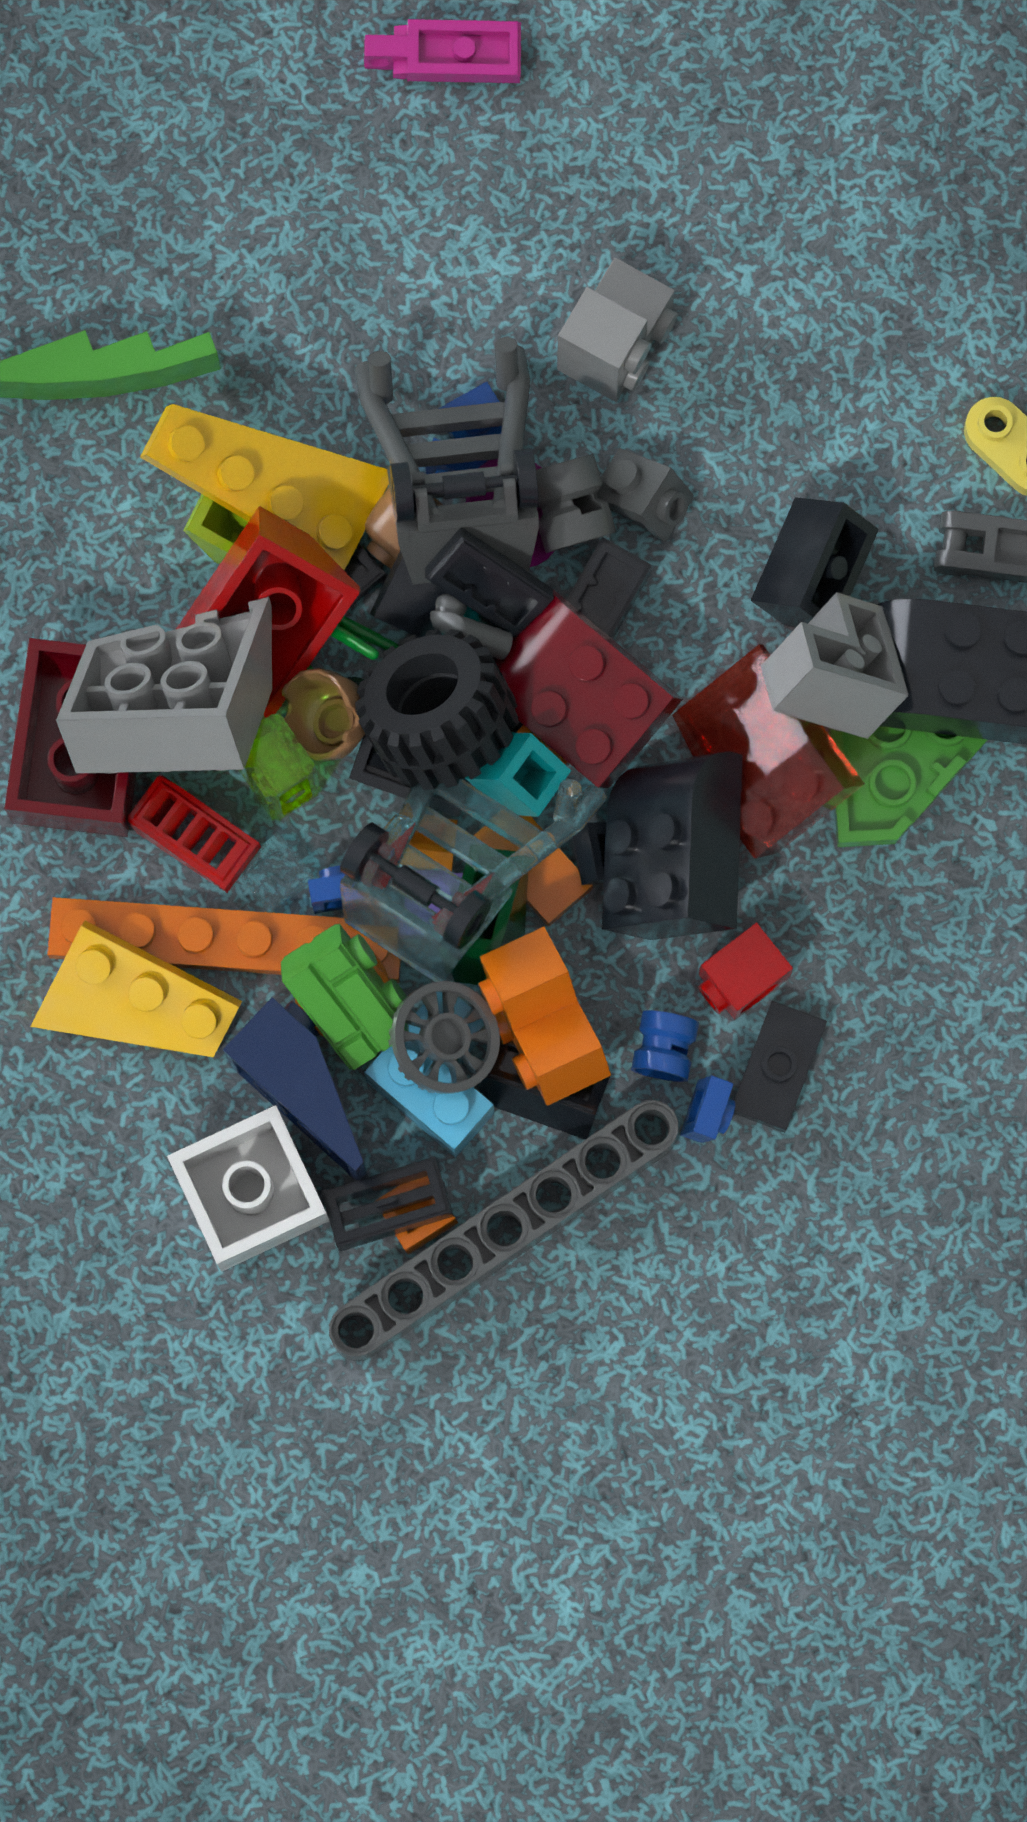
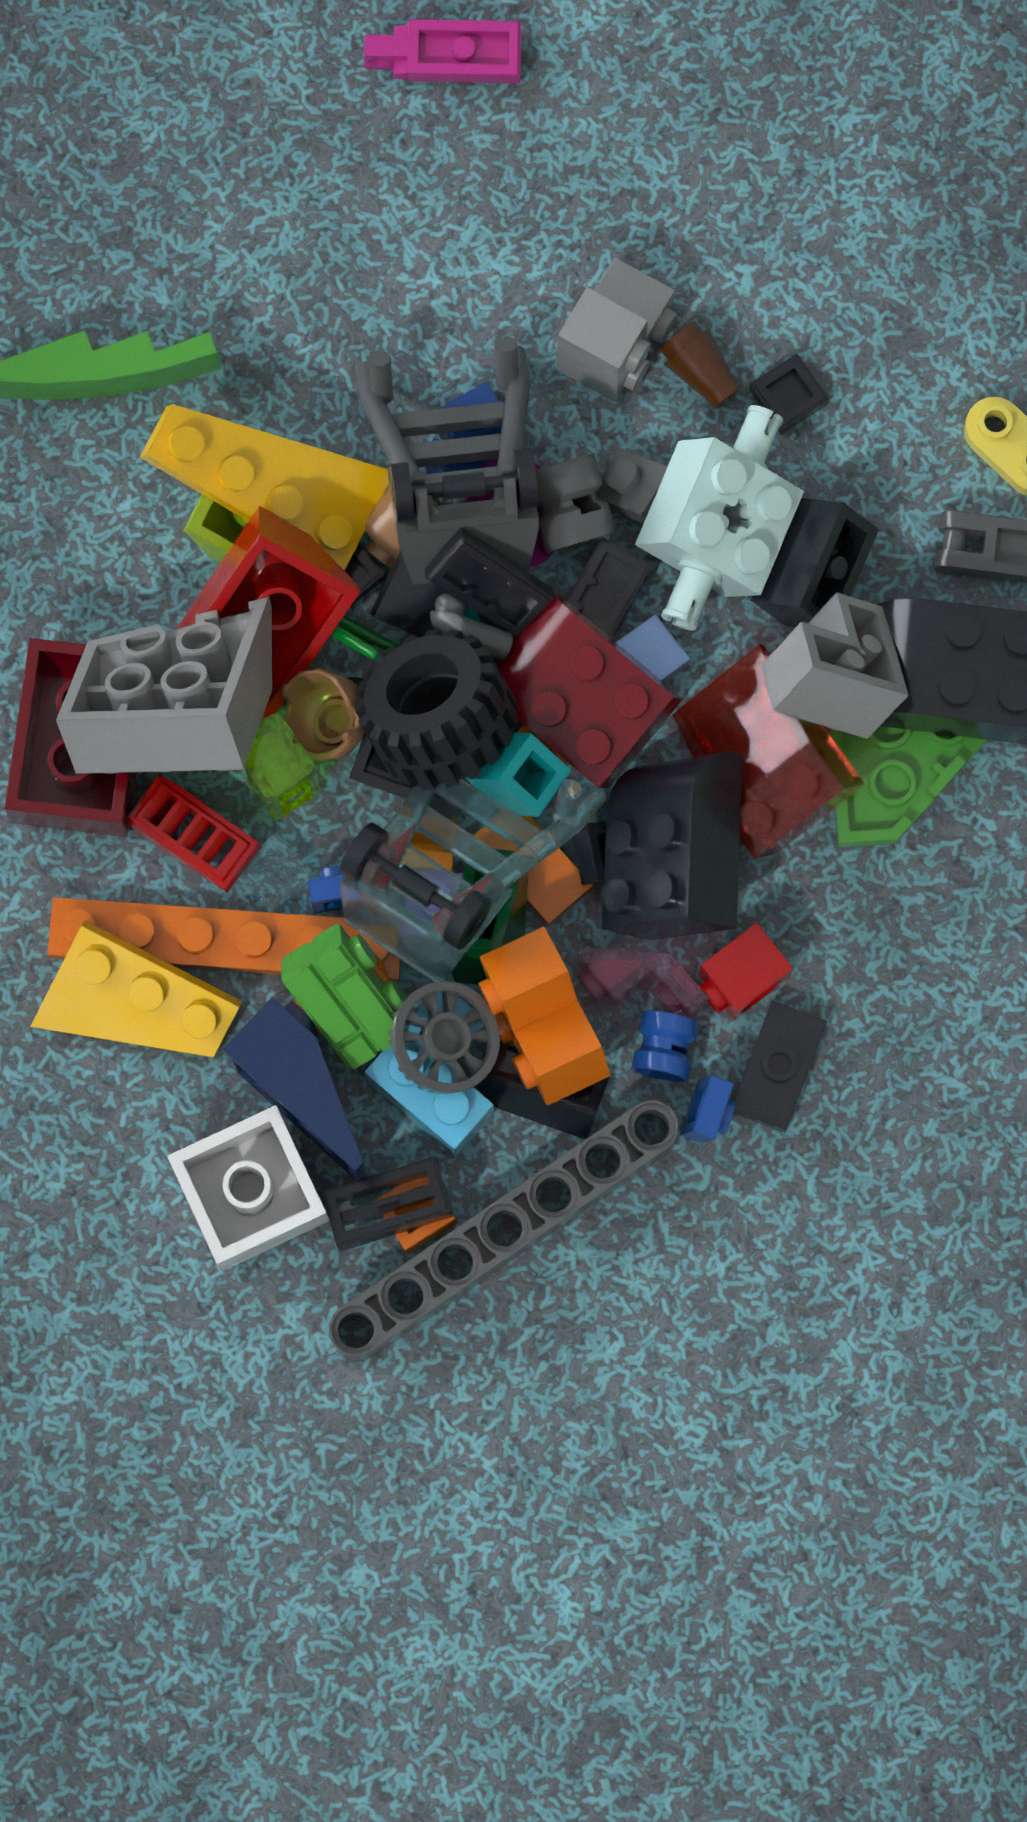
(621, 973): none -> clear pink slope
(655, 649): none -> light blue tile
(700, 364): none -> reddish brown cone
(720, 517): none -> light aqua brick
(789, 392): none -> black tile

